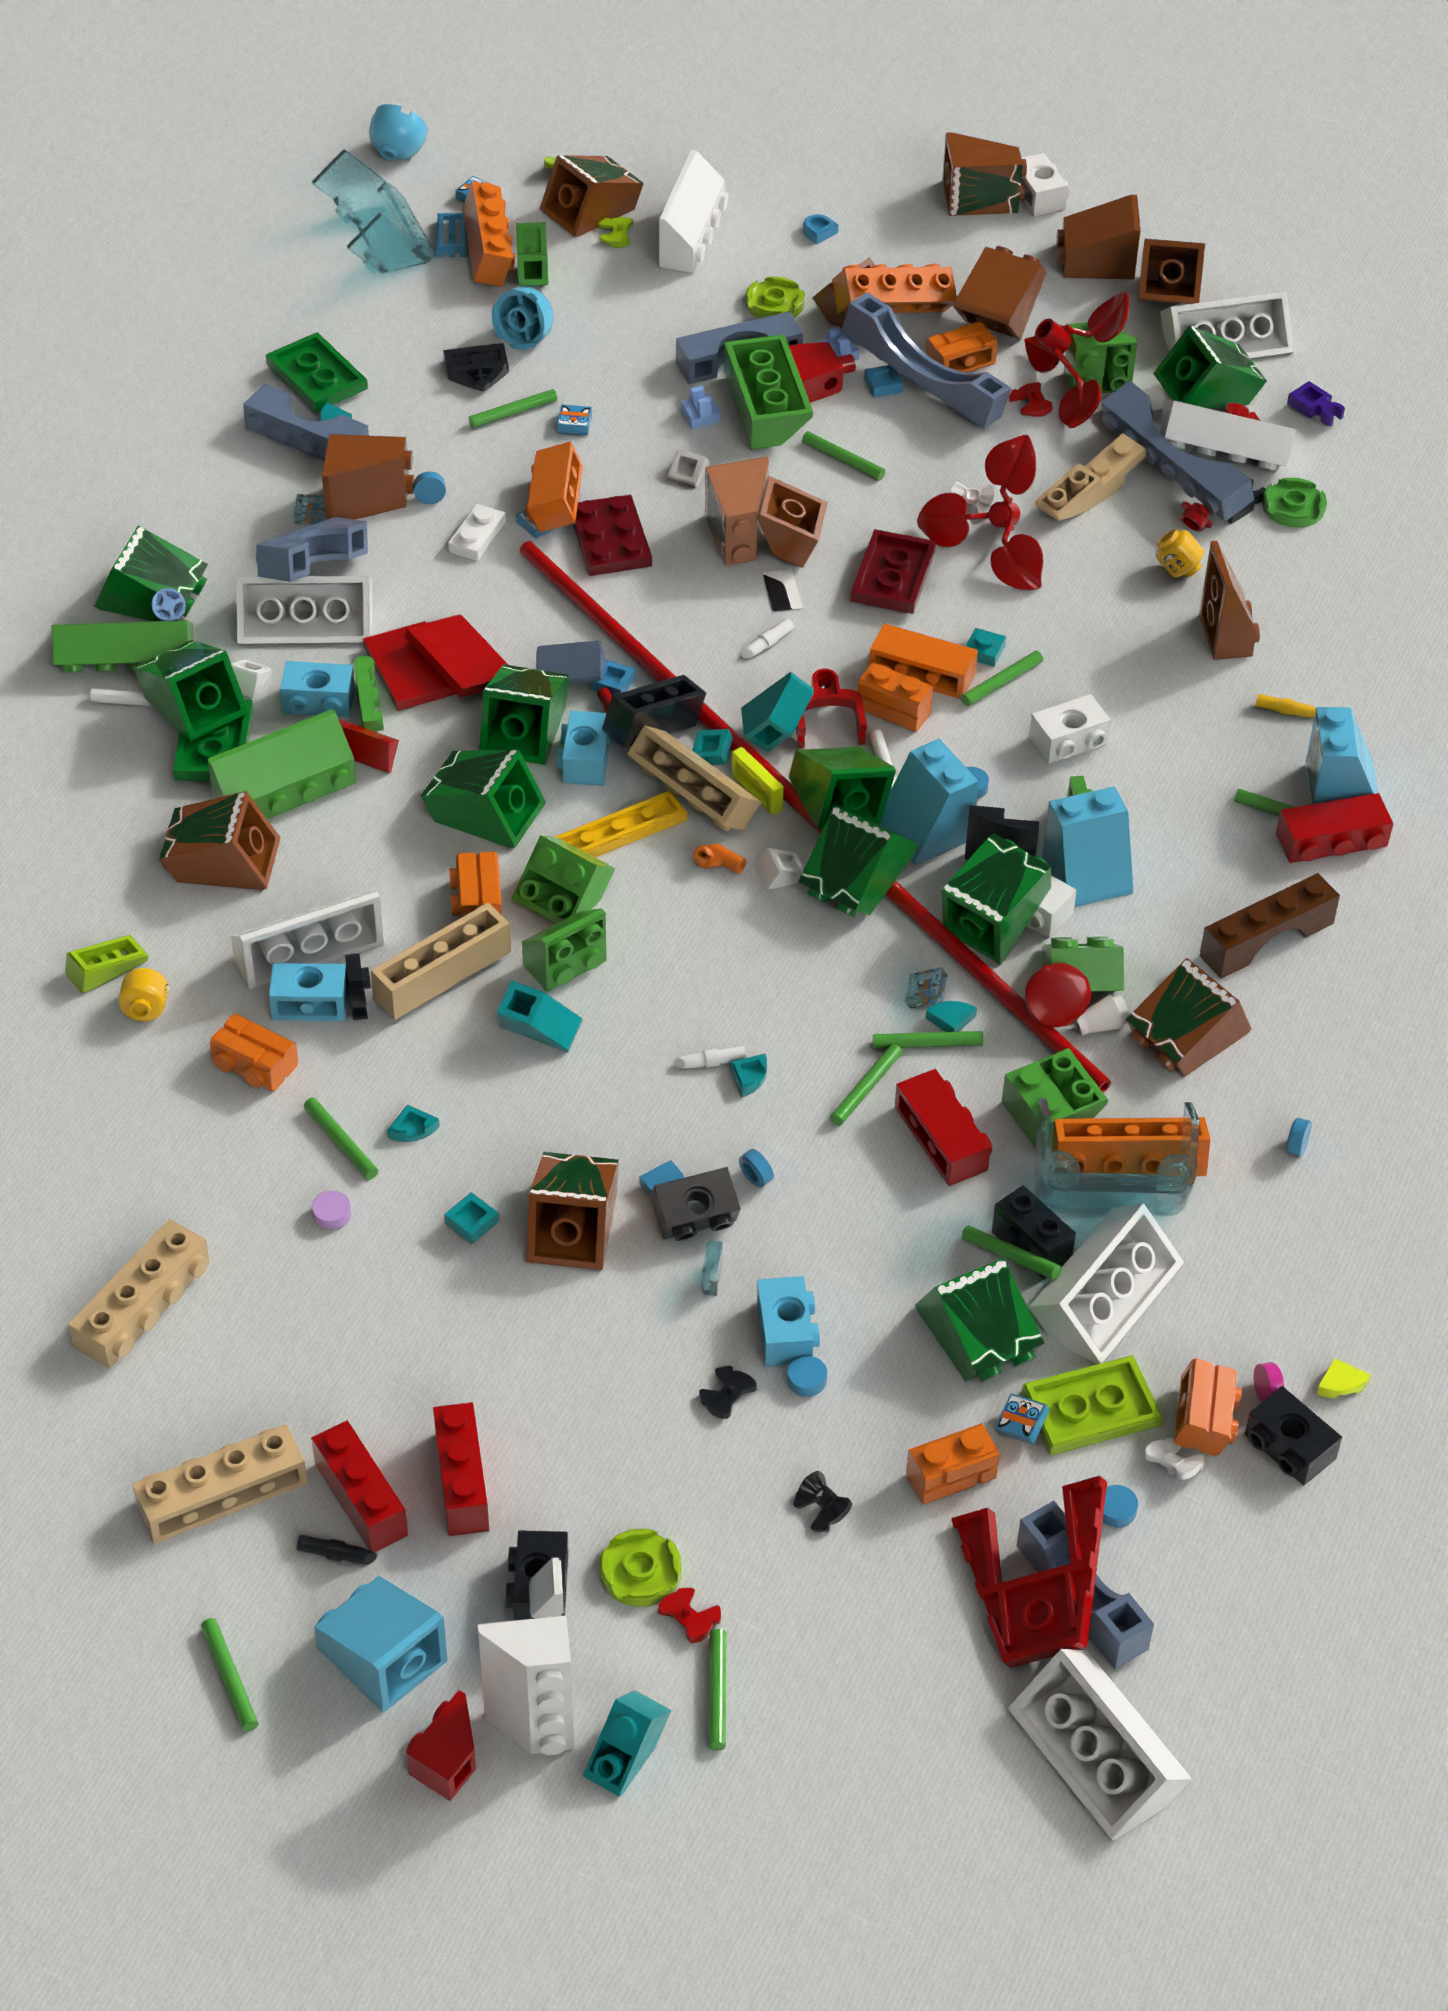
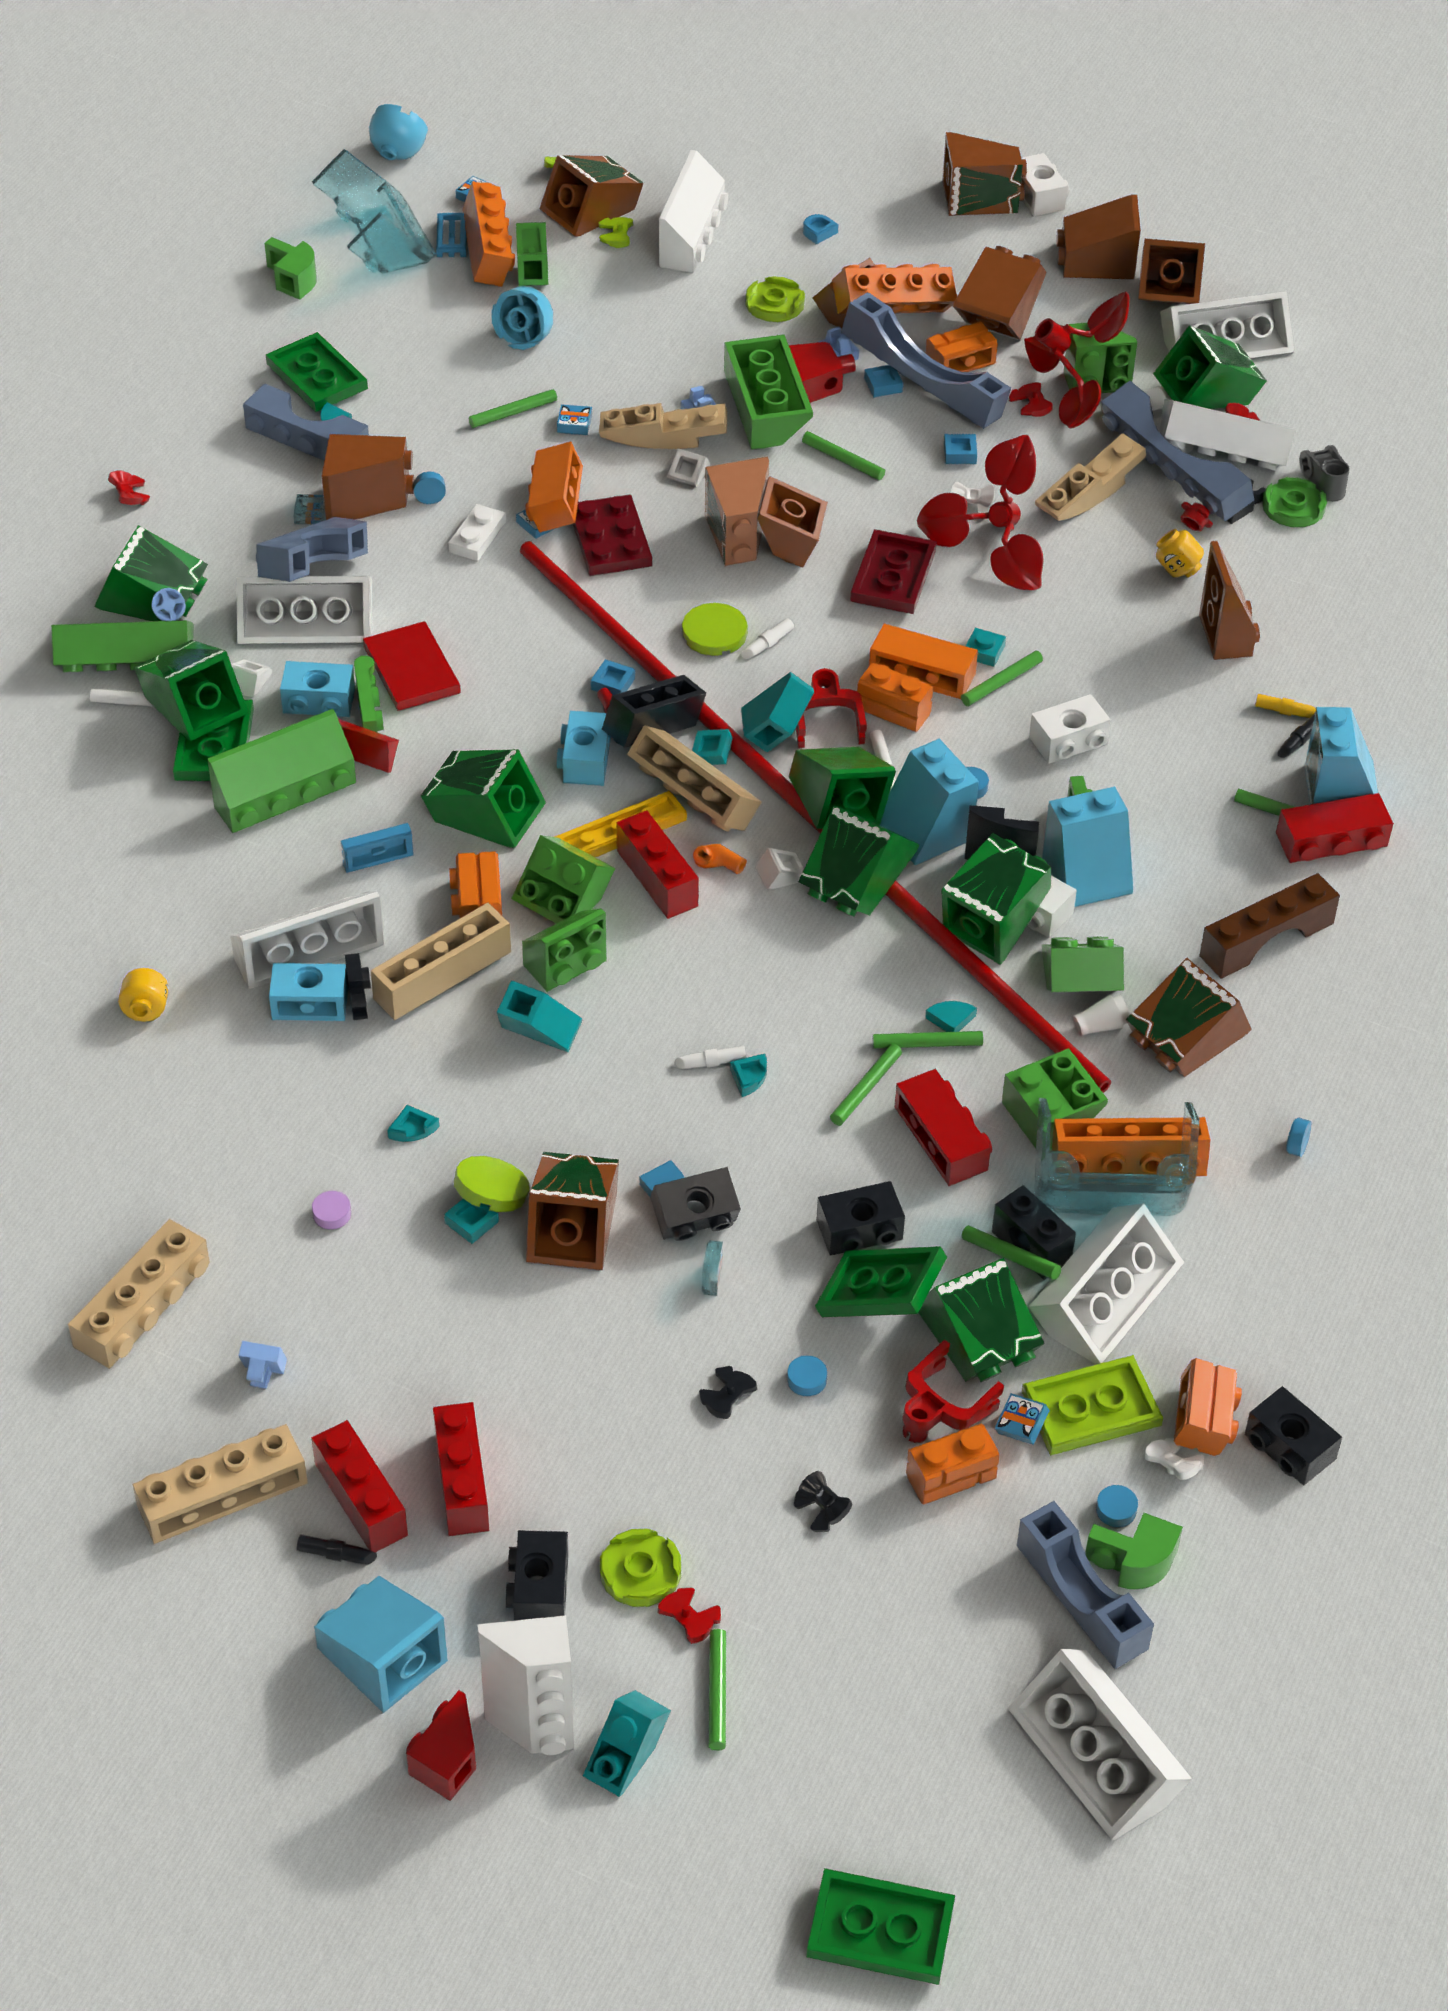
(92, 967): lime slope -> none
(124, 483): none -> red piece
(221, 843): dark orange slope -> none
(229, 1674): bright green bar -> none
(253, 1053): orange brick -> none
(261, 1362): none -> light blue tile
(292, 267): none -> bright green brick
(341, 1138): bright green bar -> none
(377, 847): none -> dark azure tile
(456, 653): red tile -> none
(477, 365): black slope -> none
(491, 1183): none -> lime tile
(523, 711): green slope -> none
(547, 1591): white slope -> none
(579, 660): sand blue slope -> none
(653, 428): none -> tan slope
(657, 864): none -> red brick
(703, 352): sand blue arch -> none
(714, 628): none -> lime tile
(756, 1168): dark azure tile -> none
(757, 780): neon yellow tile -> none
(781, 1301): medium azure brick -> none
(782, 590): sticker -> none
(860, 1218): none -> black brick
(881, 1282): none -> green plate
(881, 1926): none -> green plate
(926, 987): clear light blue tile -> none
(928, 1408): none -> red piece
(960, 449): none -> dark azure tile
(1045, 1609): red wing -> none
(1057, 994): red piece -> none
(1139, 1559): none -> bright green brick
(1267, 1379): dark pink tile -> none
(1297, 738): none -> black piece
(1315, 401): dark purple plate -> none
(1326, 470): none -> dark grey piece
(1342, 1380): neon yellow tile -> none

